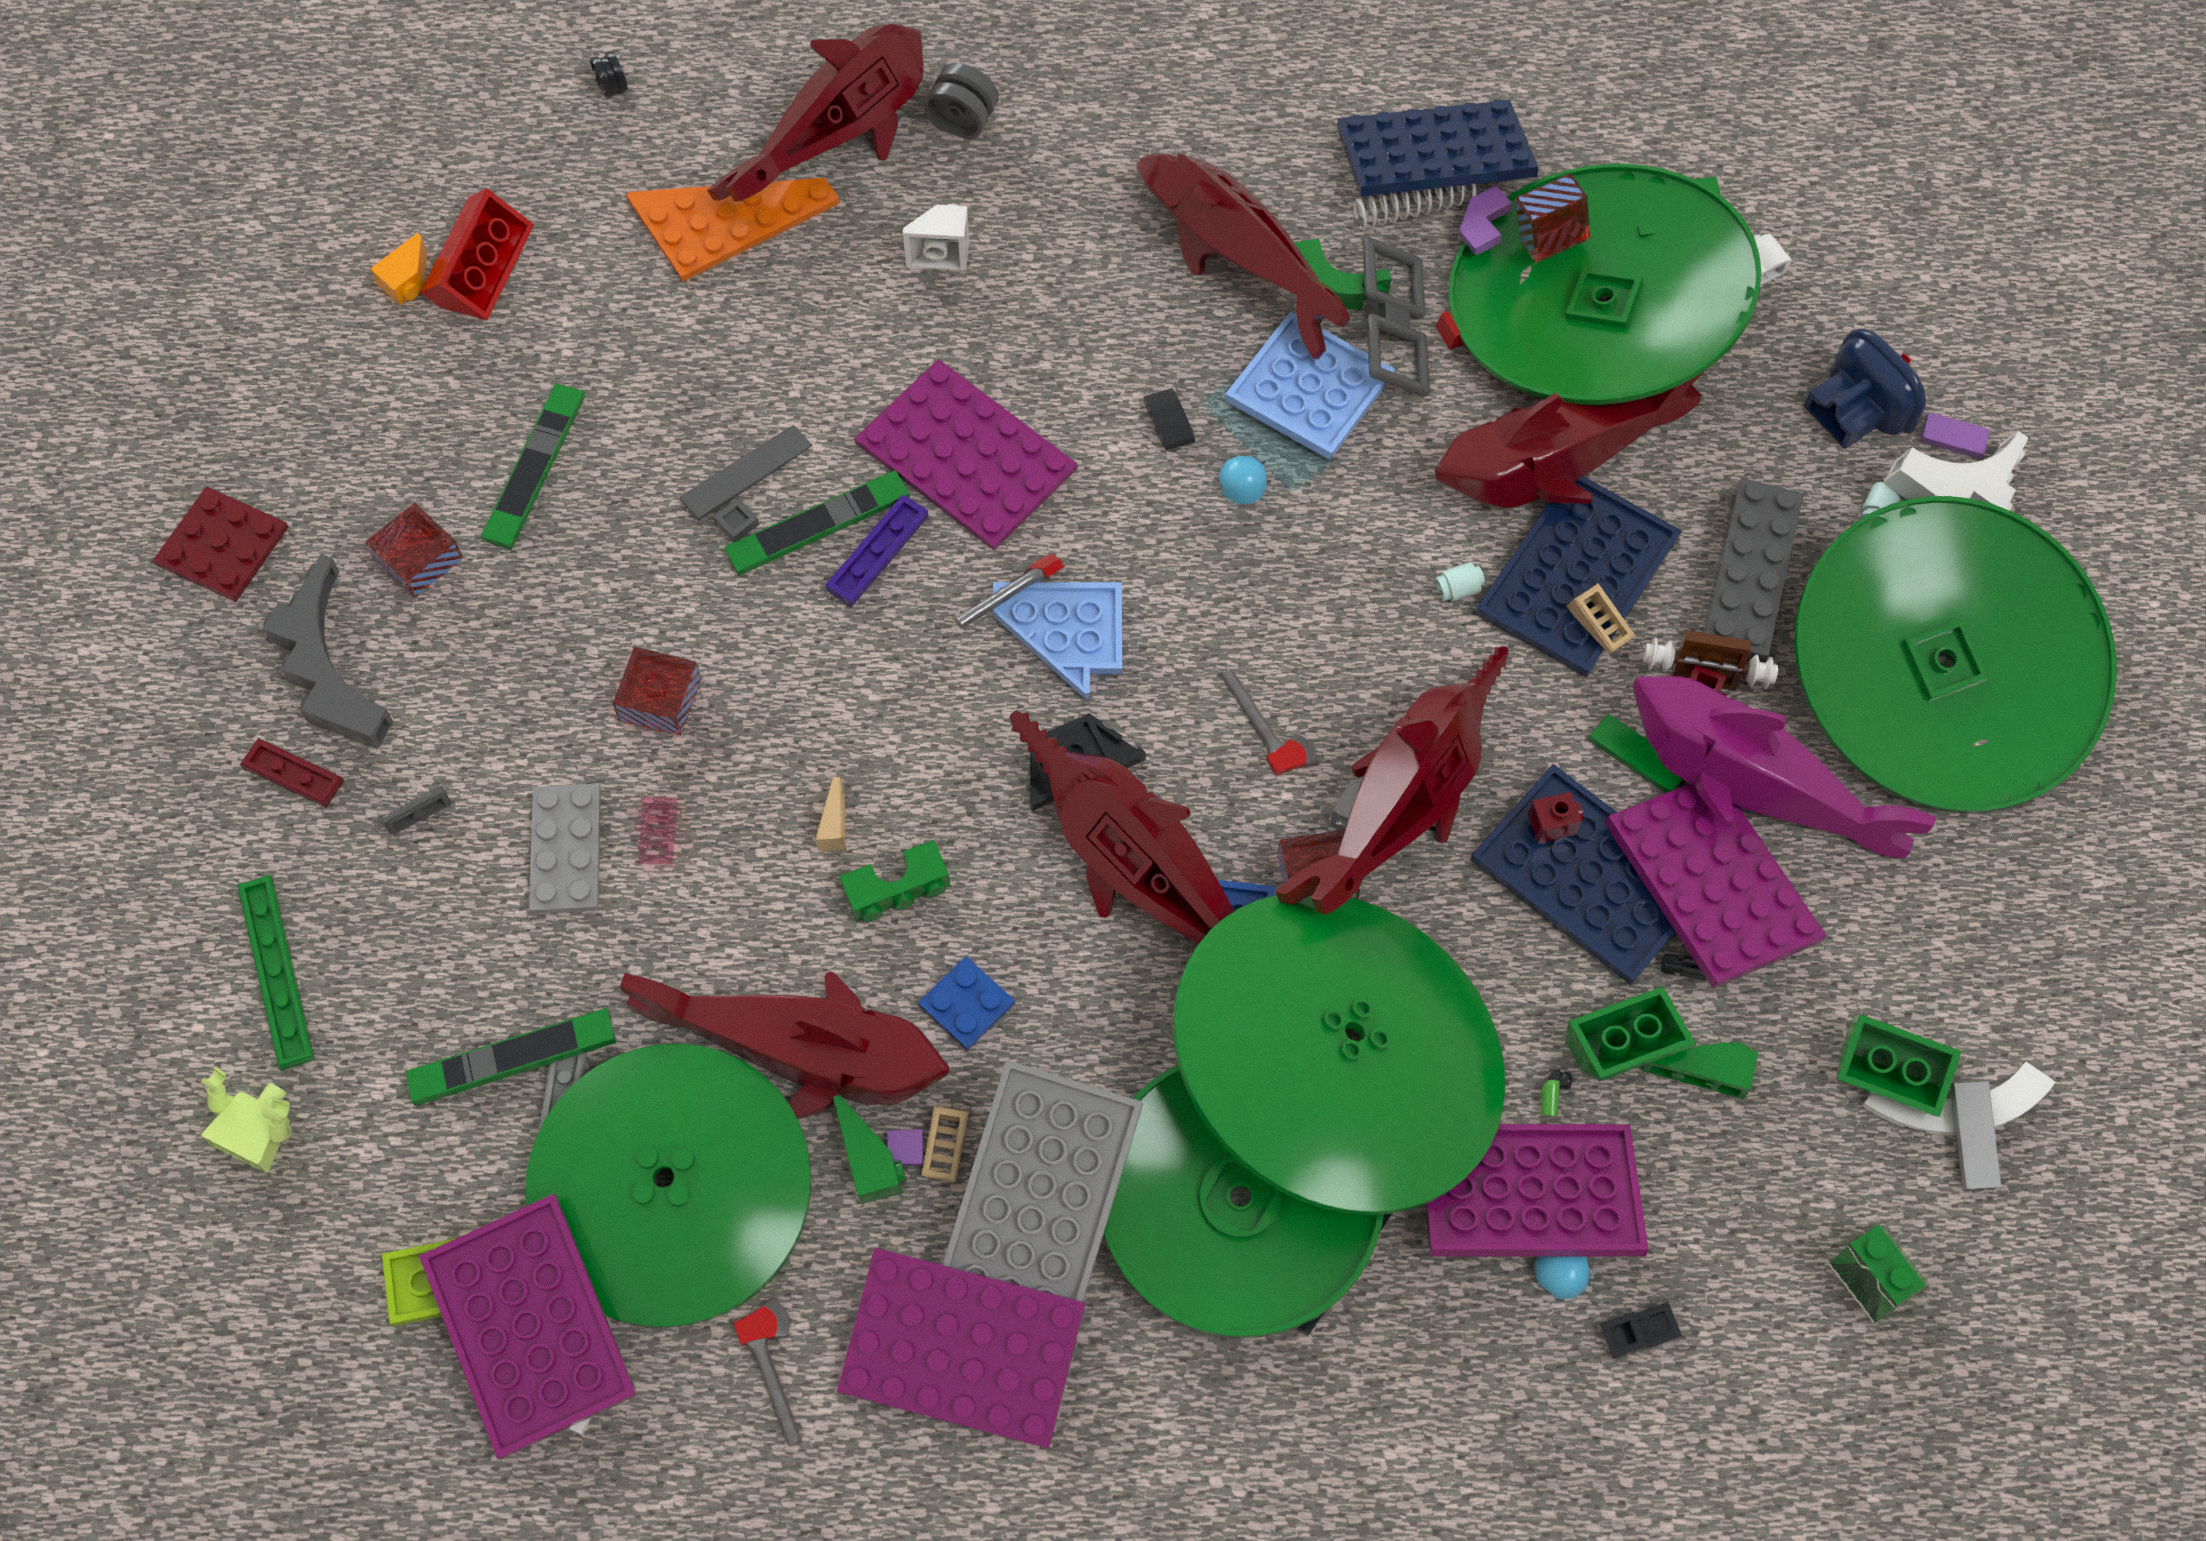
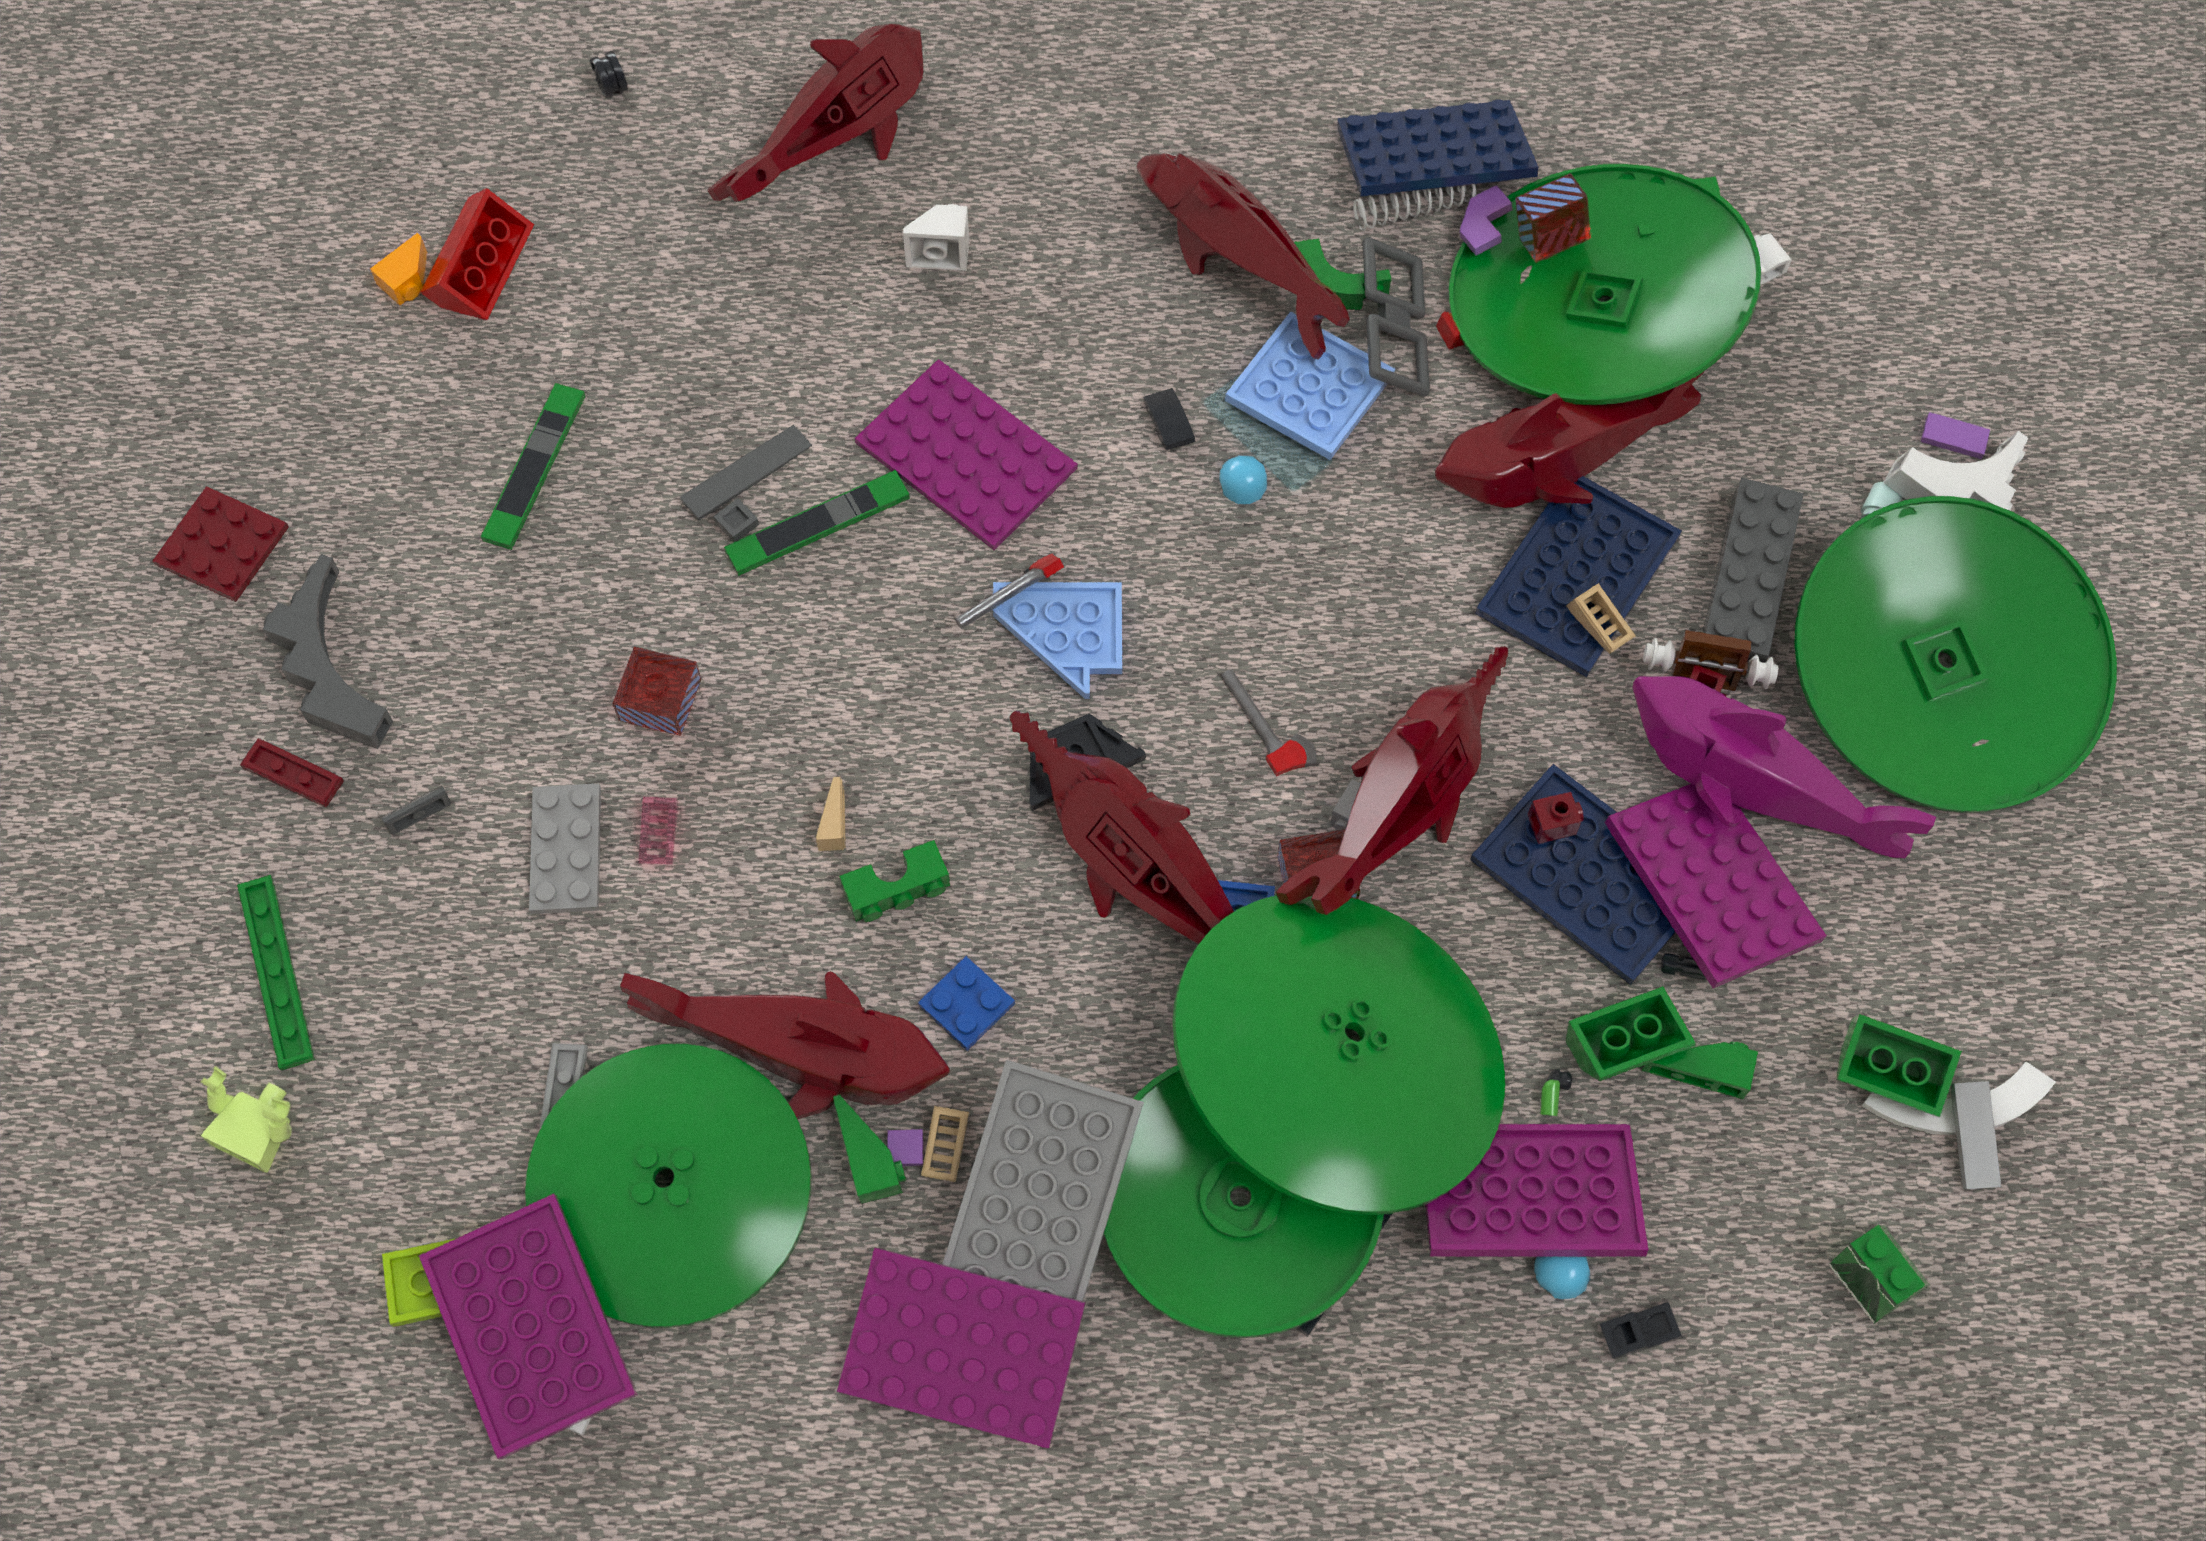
(414, 550): clear red container -> none
(510, 1057): tile -> none
(705, 232): orange wing -> none
(754, 1330): piece -> none
(877, 550): dark purple plate -> none
(961, 100): dark grey wheel -> none
(1460, 582): light aqua brick -> none
(1633, 752): green tile -> none
(1867, 391): dark blue piece -> none

